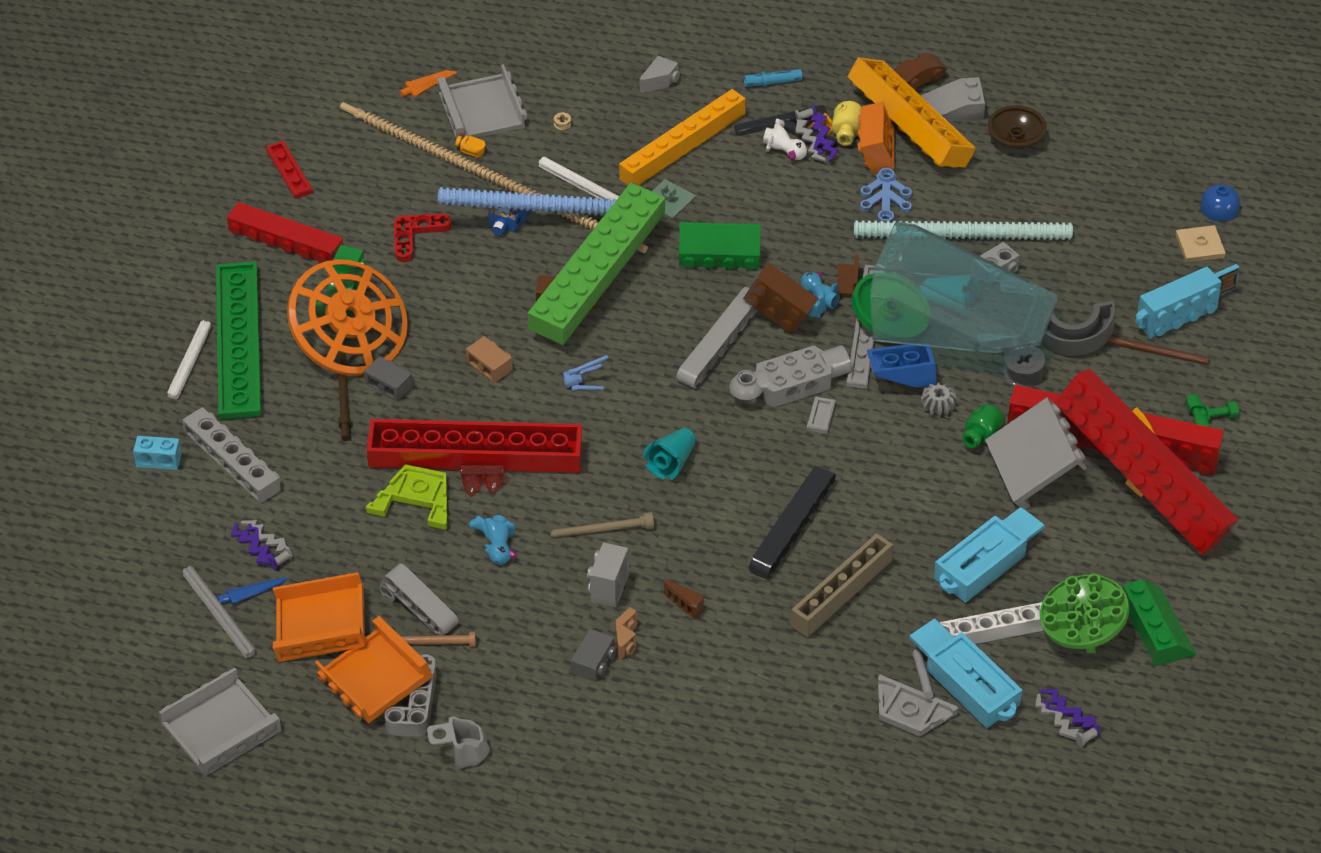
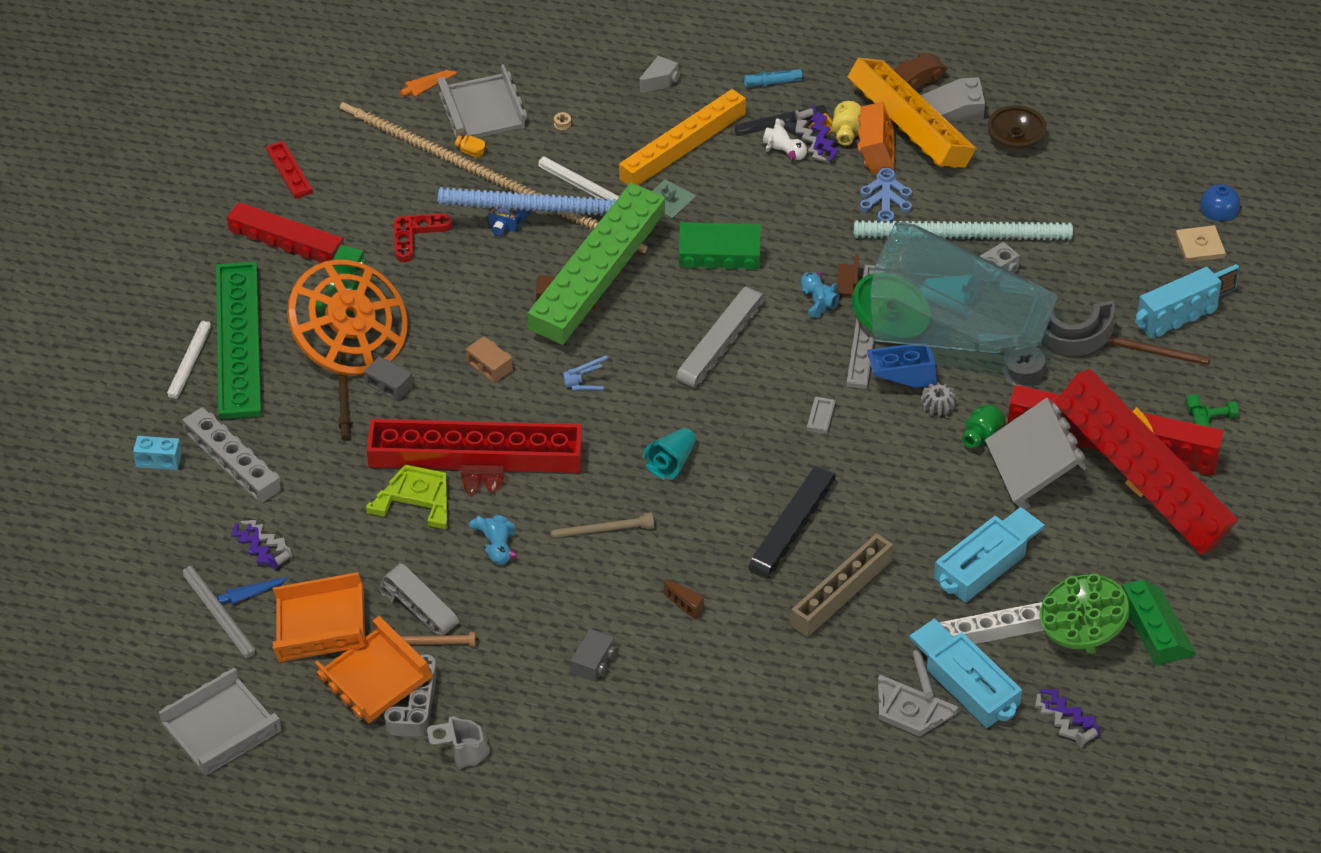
(608, 574): light grey brick -> none
(624, 632): medium nougat slope -> none
(780, 298): reddish brown brick -> none
(792, 375): light grey brick -> none

